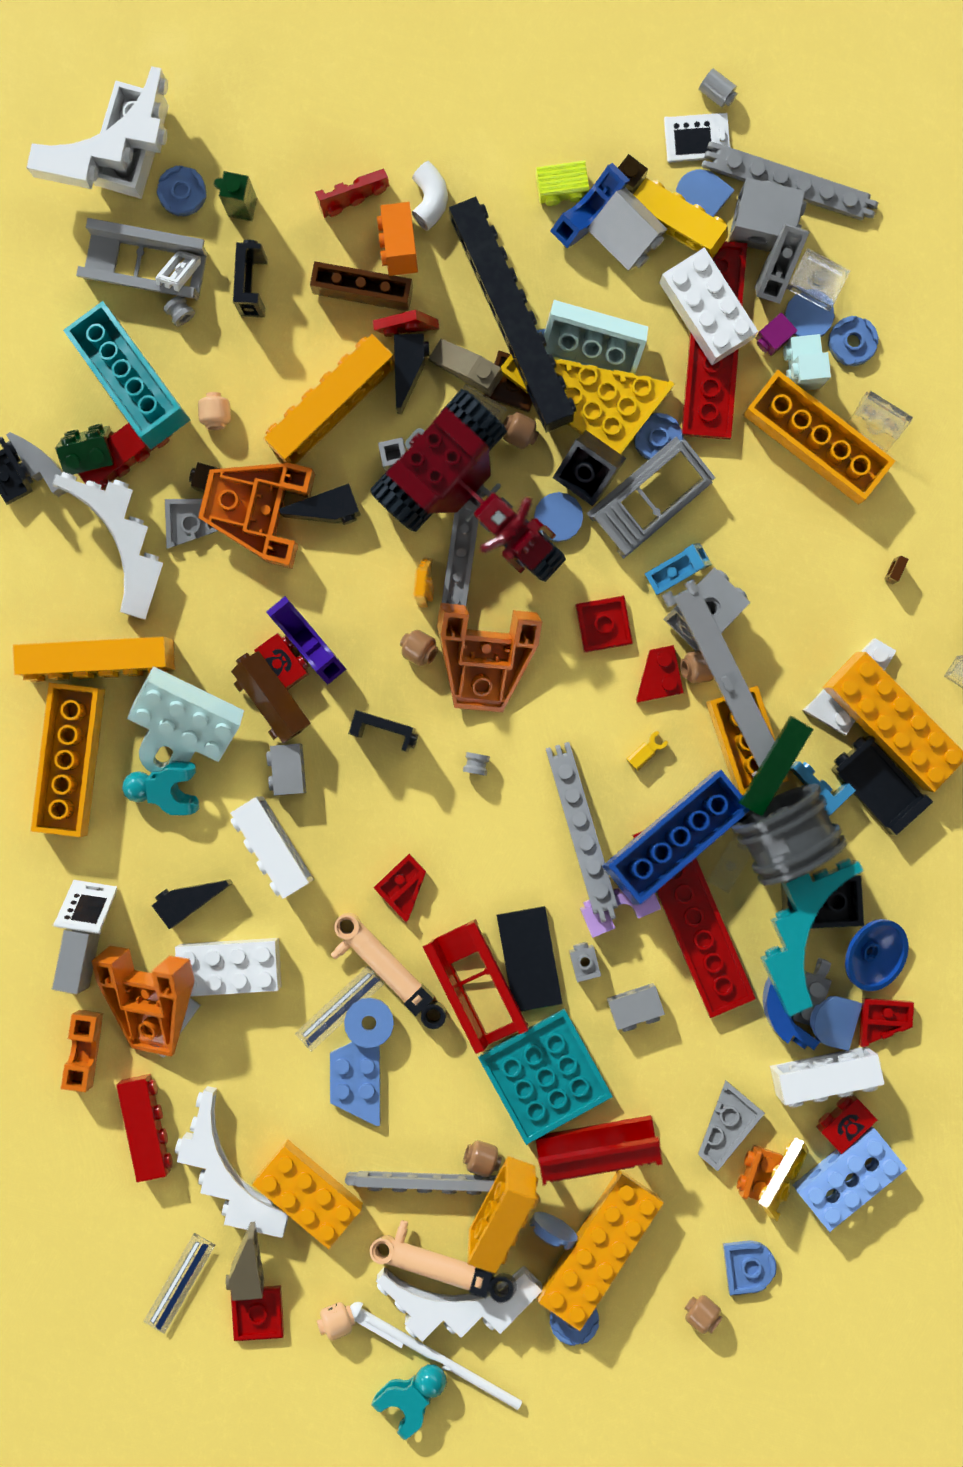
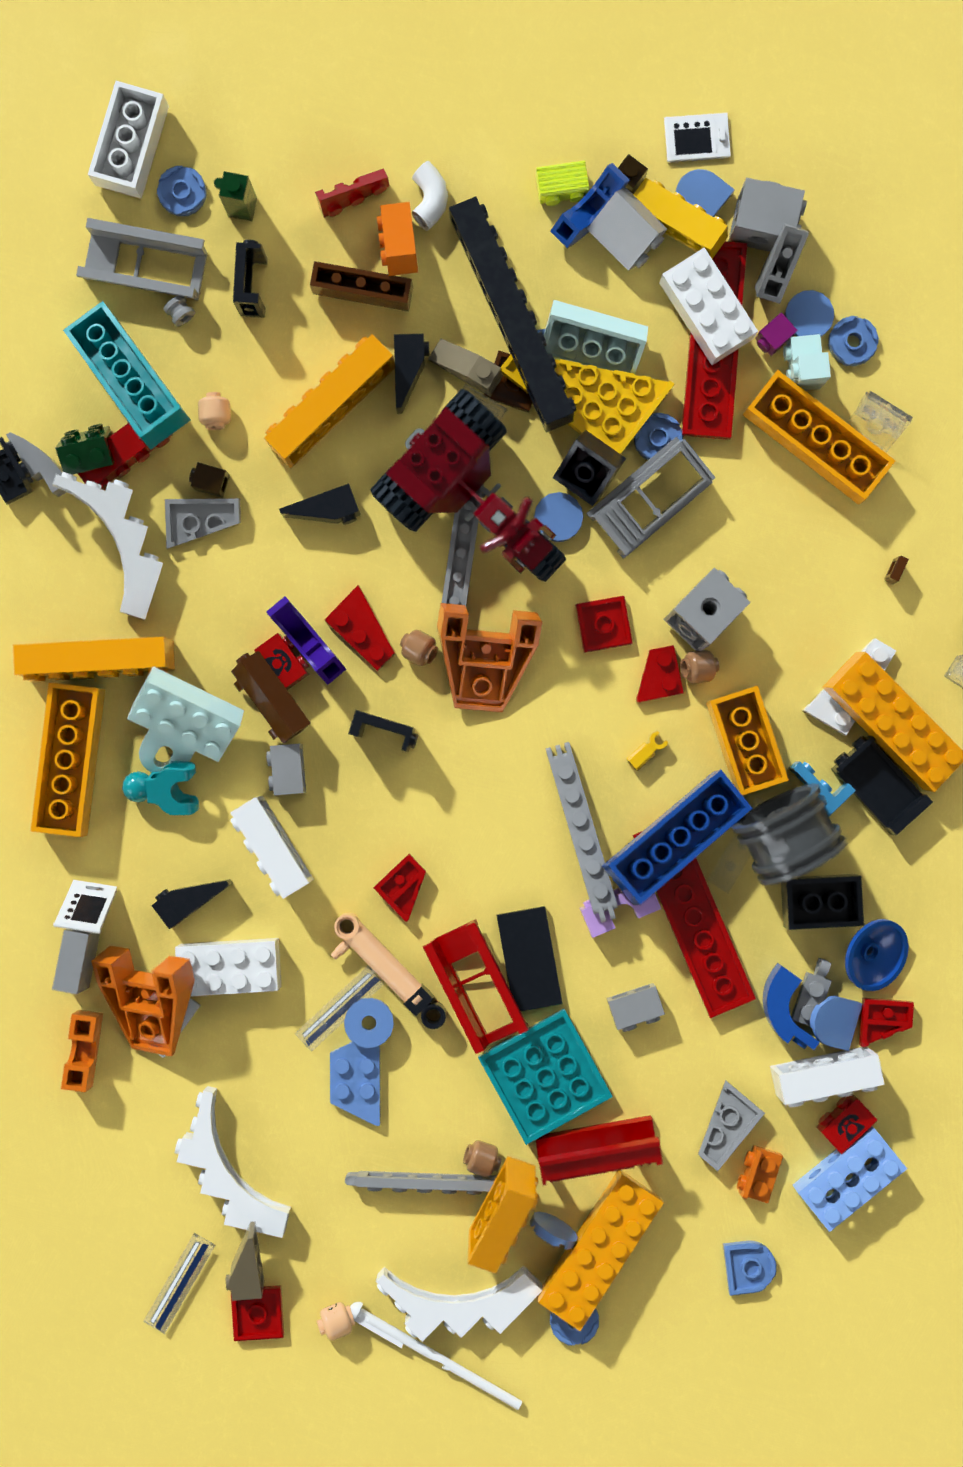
(139, 129): white arch -> none
(144, 1128): red brick -> none
(182, 270): white tile -> none
(247, 504): orange wedge -> none
(308, 1194): light orange brick -> none
(360, 628): none -> red wing
(391, 451): light grey brick -> none
(405, 323): red wing -> none
(411, 1397): teal piece -> none
(423, 583): light orange wing -> none
(441, 1267): light nougat piece -> none
(476, 763): light grey wheel -> none
(520, 430): medium nougat head -> none
(584, 972): light grey brick -> none
(678, 568): dark azure bracket -> none
(703, 1314): medium nougat head -> none
(718, 88): light grey brick -> none
(723, 669): light grey piece -> none
(776, 765): dark green tile -> none
(782, 1174): yellow wing -> none
(806, 897): teal arch -> none
(817, 189): light grey hinge -> none
(818, 279): clear plate -> none

